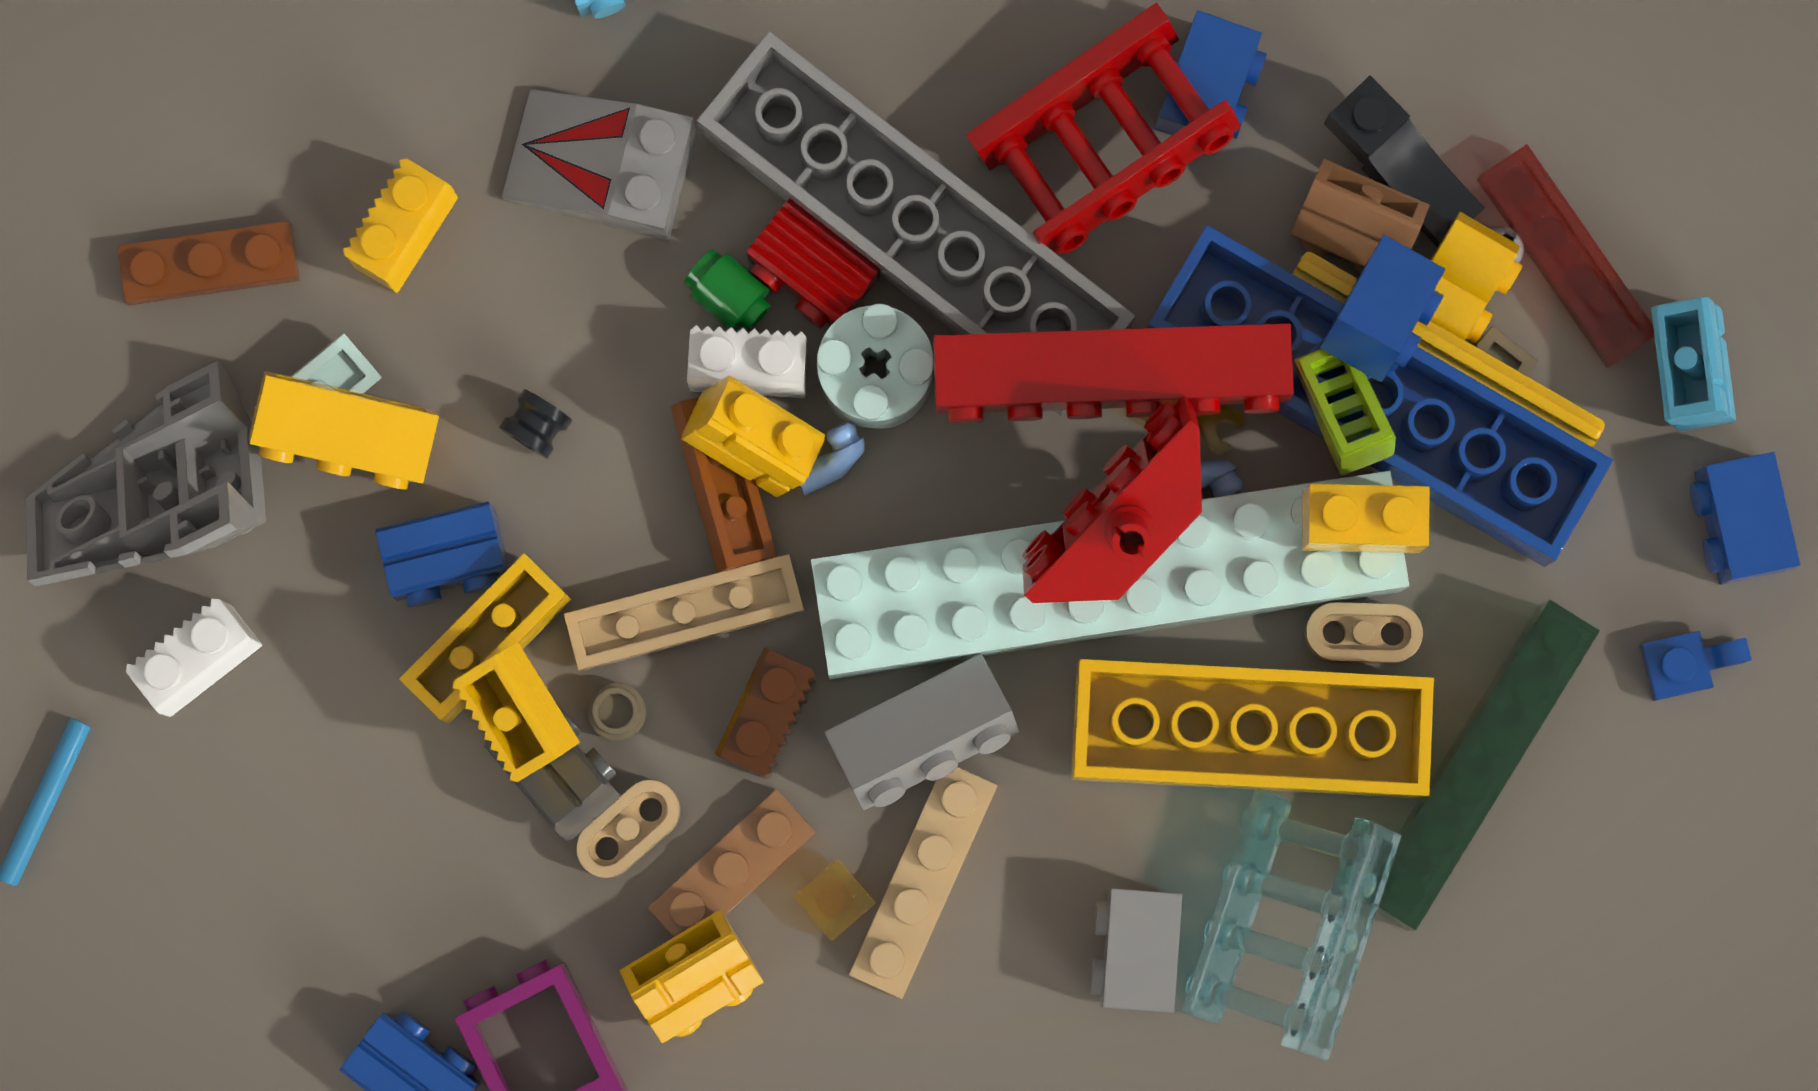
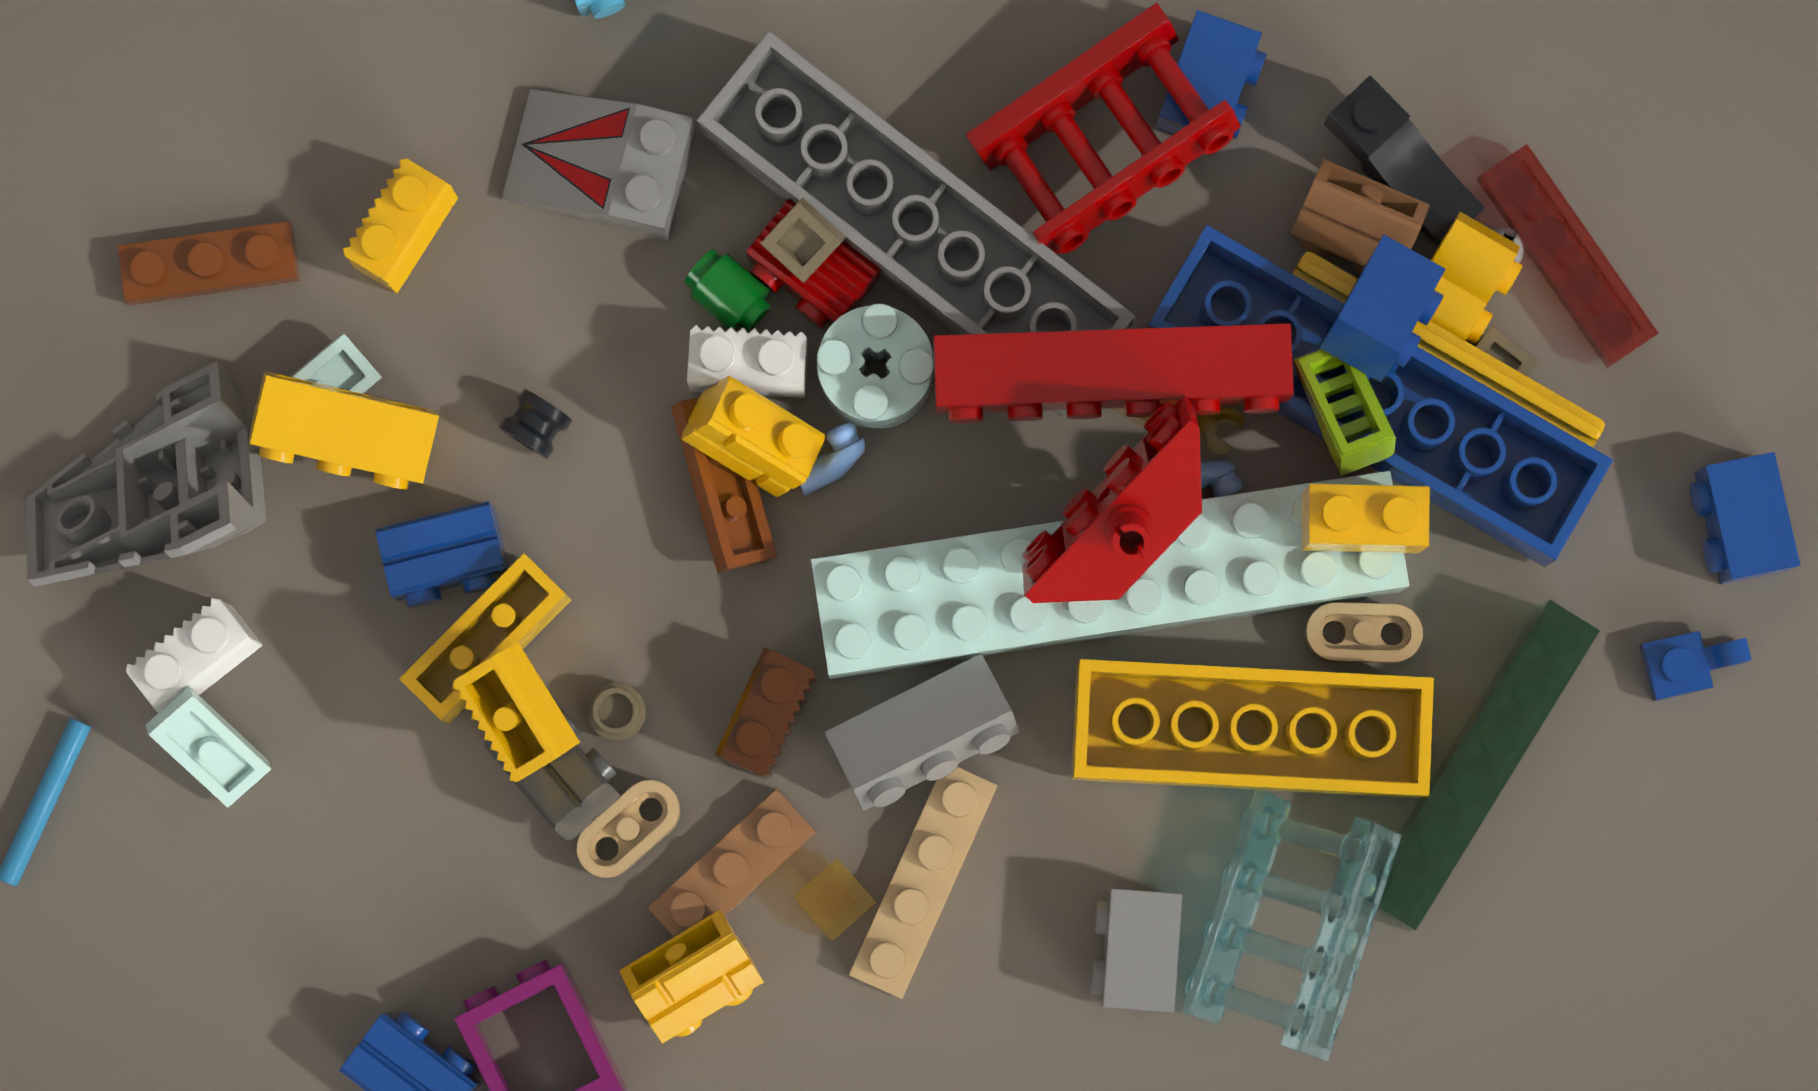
(208, 746): none -> light aqua plate
(684, 612): tan plate -> none
(803, 240): none -> dark tan plate
(1693, 364): medium azure brick -> none

